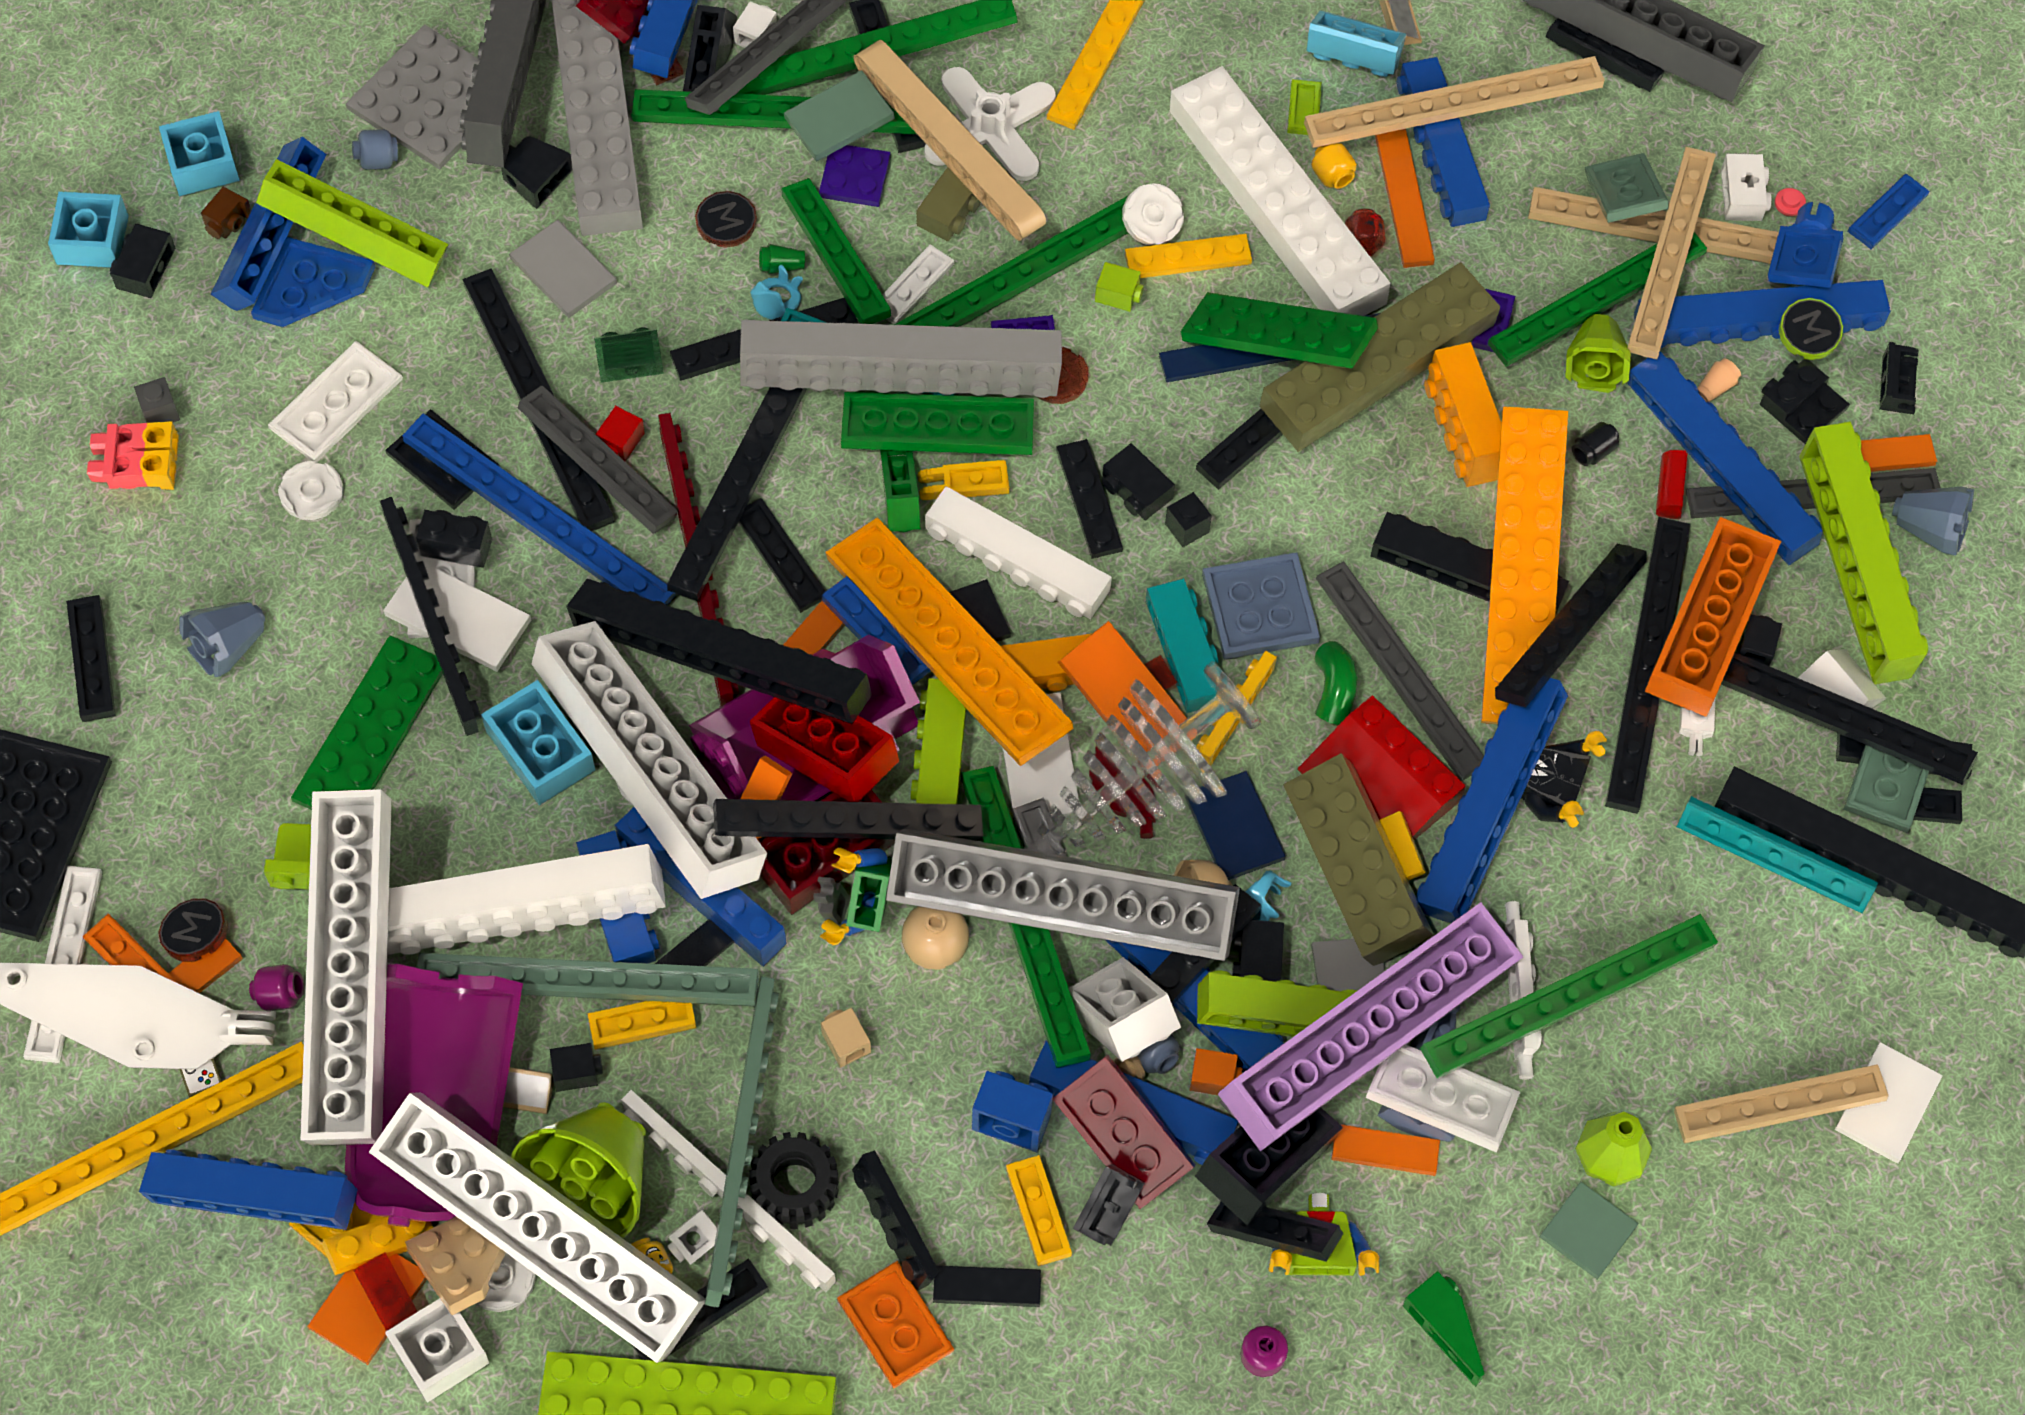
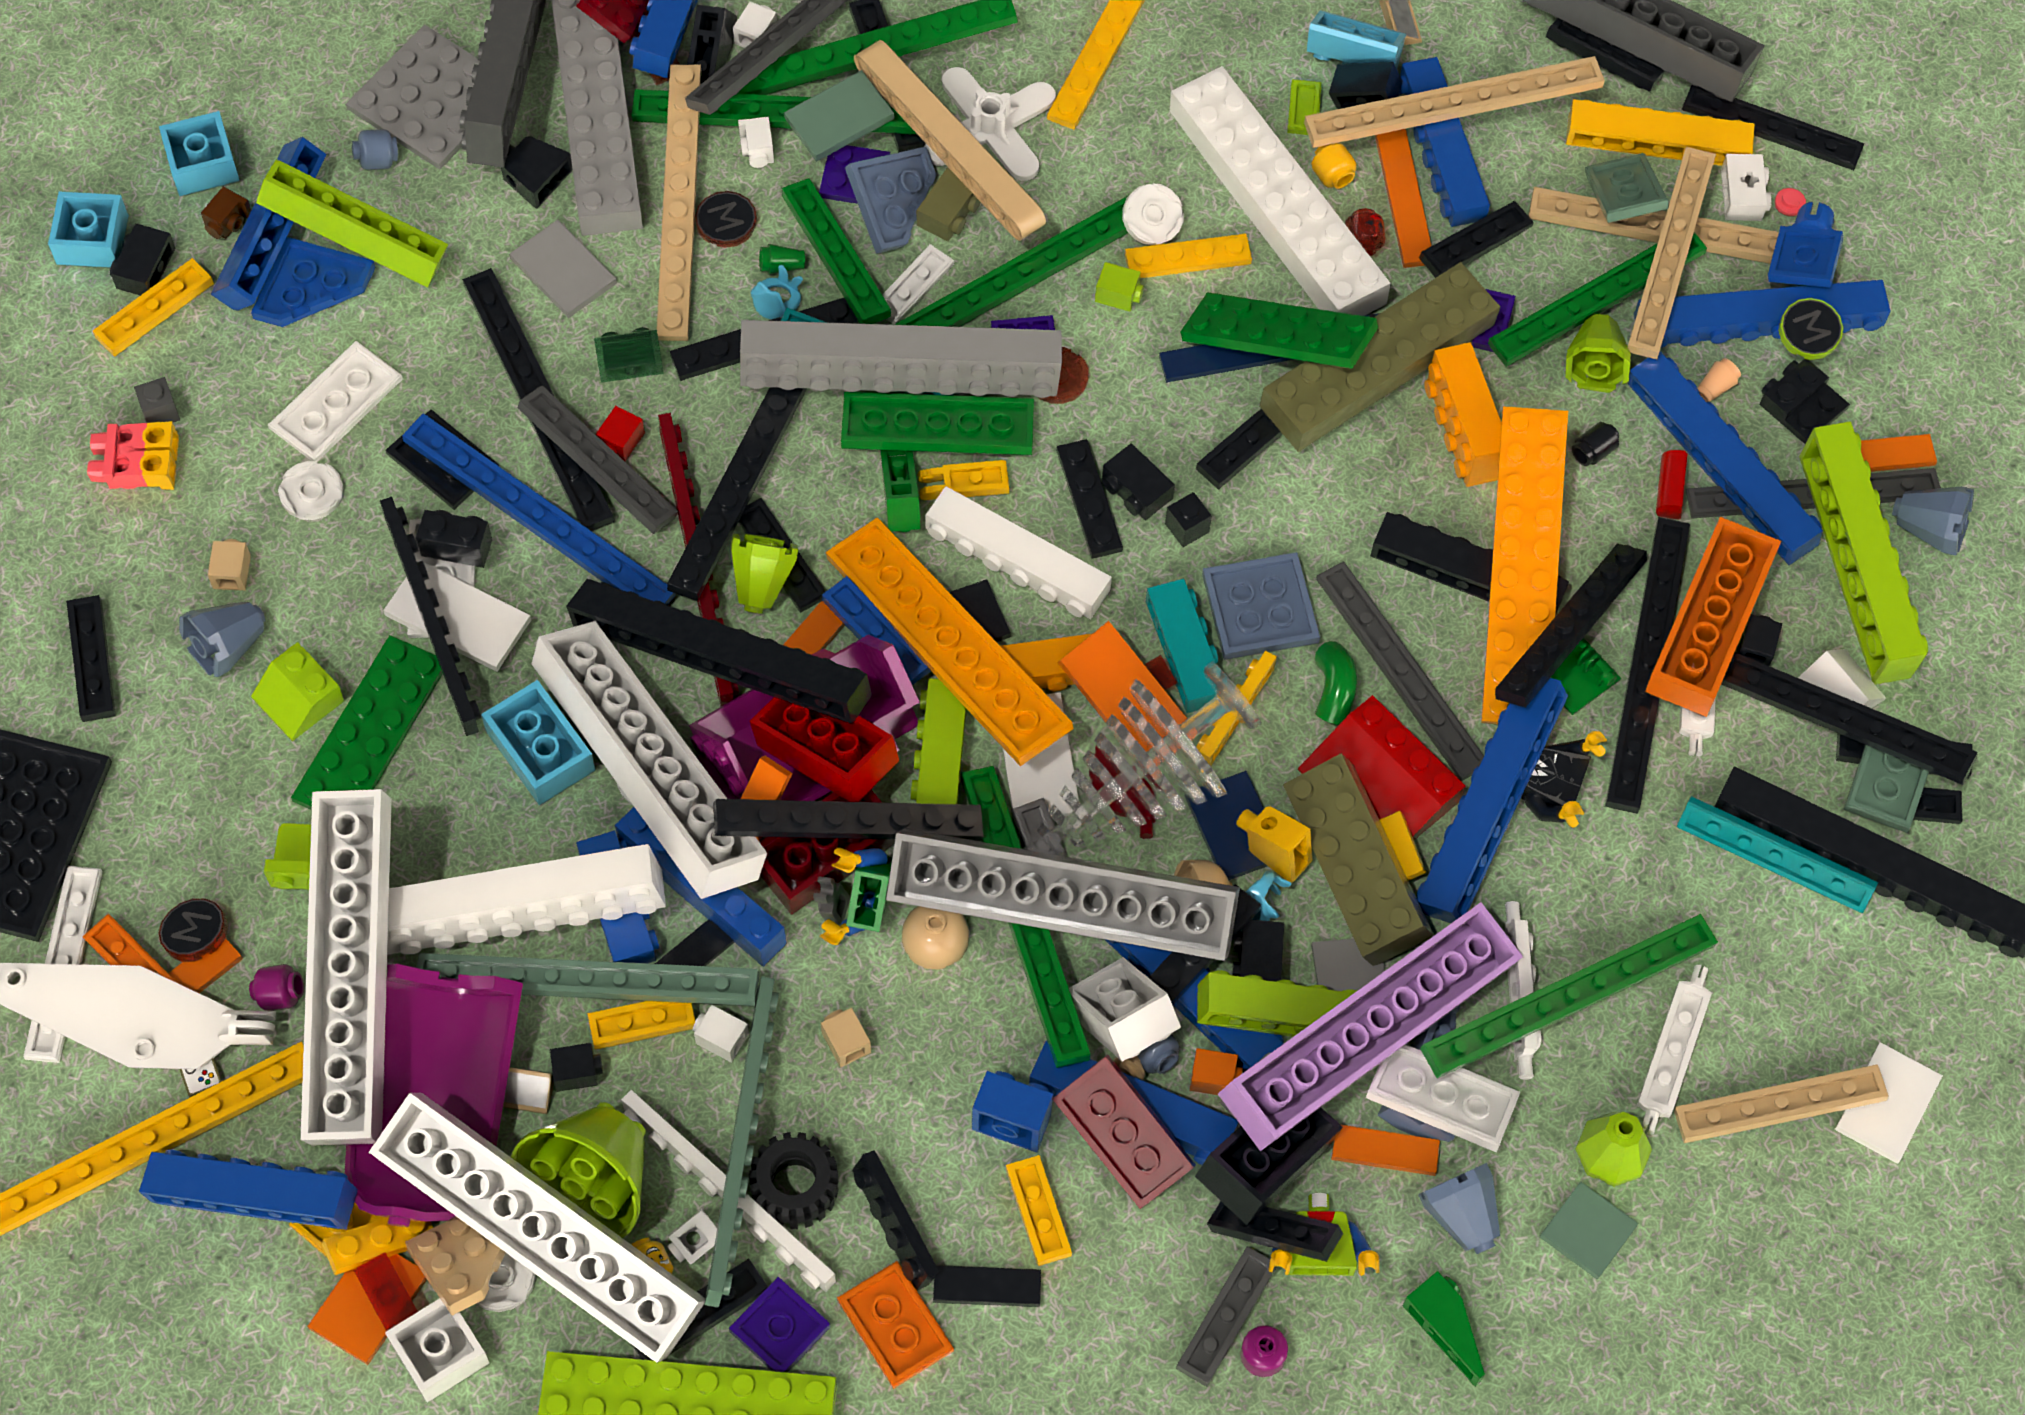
(153, 307): none -> yellow plate
(229, 565): none -> tan brick
(296, 692): none -> lime slope
(678, 206): none -> tan plate
(720, 1033): none -> white brick
(756, 141): none -> white brick
(760, 569): none -> lime cone
(779, 1327): none -> dark purple plate
(890, 193): none -> sand blue plate
(1109, 1205): black hinge -> none
(1226, 1317): none -> dark grey plate
(1278, 841): none -> yellow torso
(1364, 83): none -> black brick
(1466, 1208): none -> sand blue cone
(1476, 239): none -> black tile
(1584, 676): none -> green hinge
(1655, 131): none -> yellow brick
(1674, 1049): none -> white plate
(1777, 127): none -> black tile
(1888, 211): blue tile -> none
(1898, 379): black hinge -> none

